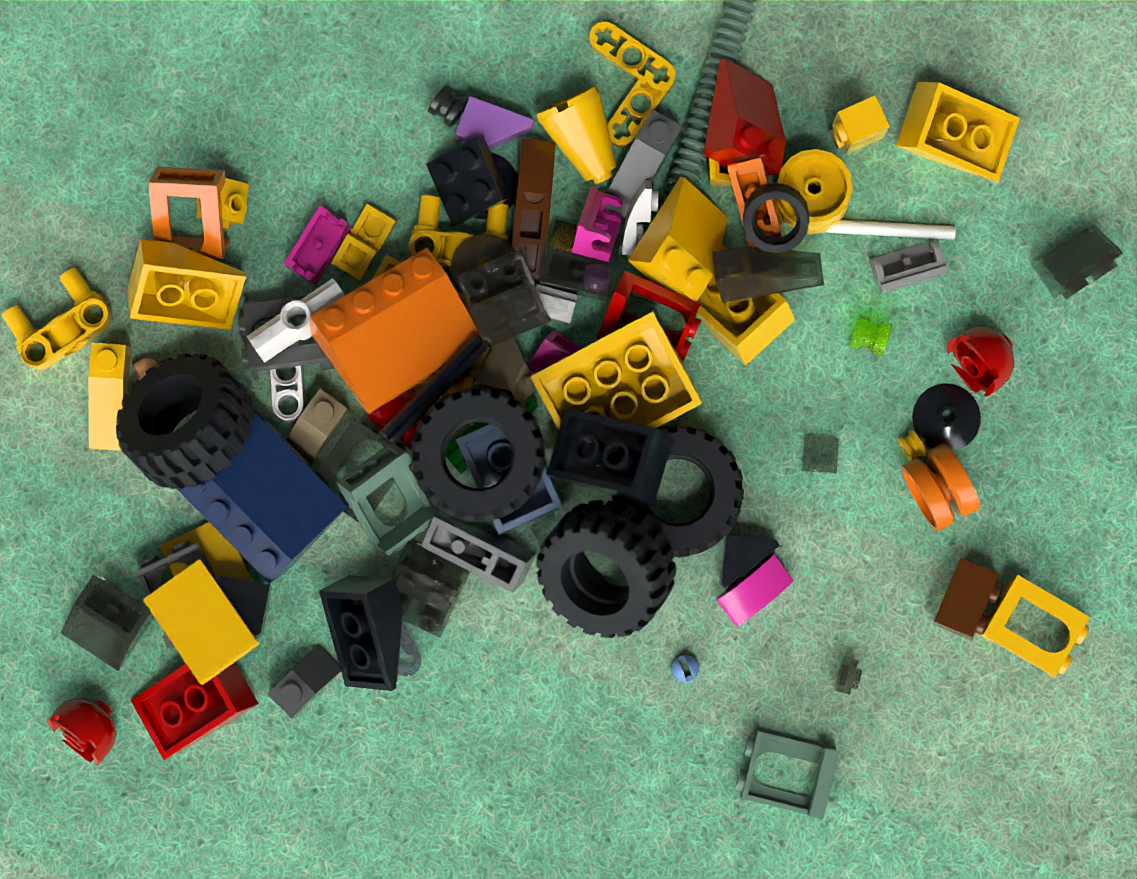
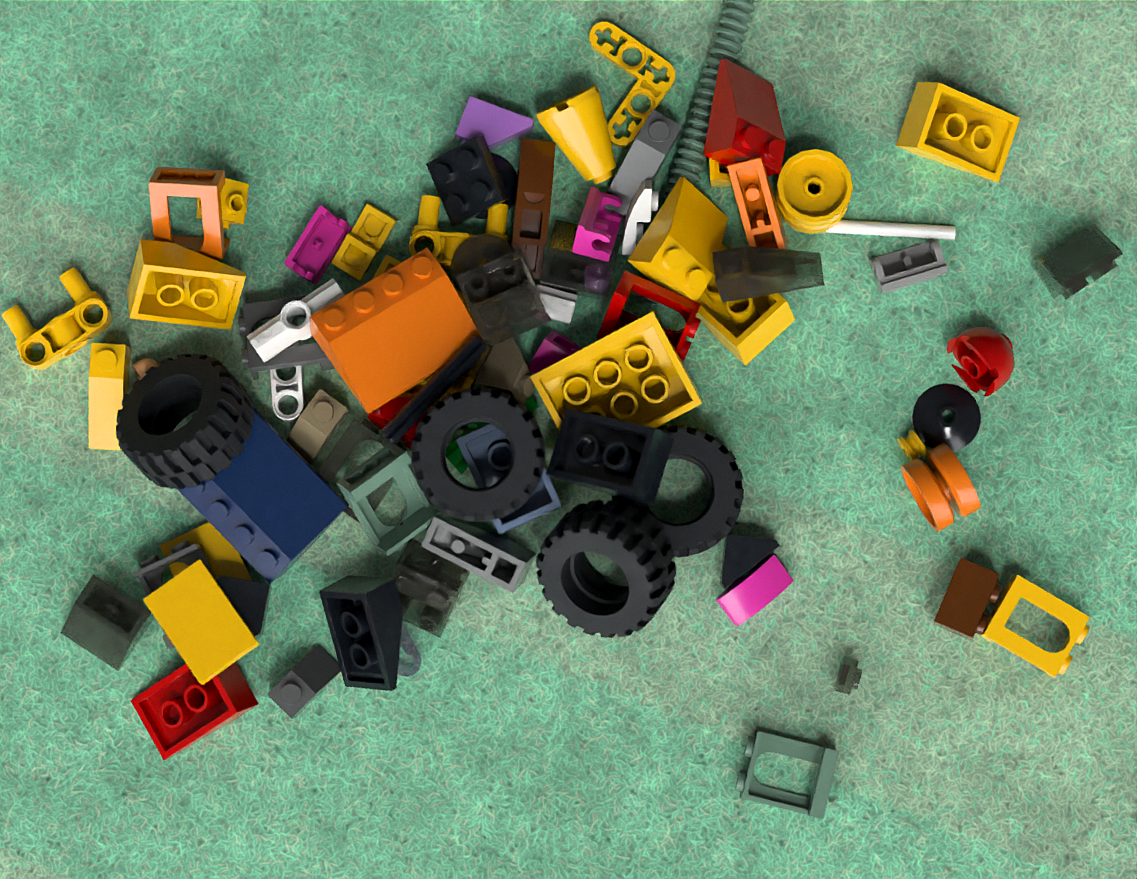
(85, 727): red cylinder -> none
(448, 105): pearl dark grey wheel -> none
(678, 671): medium blue hinge -> none
(781, 243): black tyre -> none
(820, 455): clear smoke tile -> none
(859, 125): yellow brick -> none
(870, 335): clear neon green wheel -> none

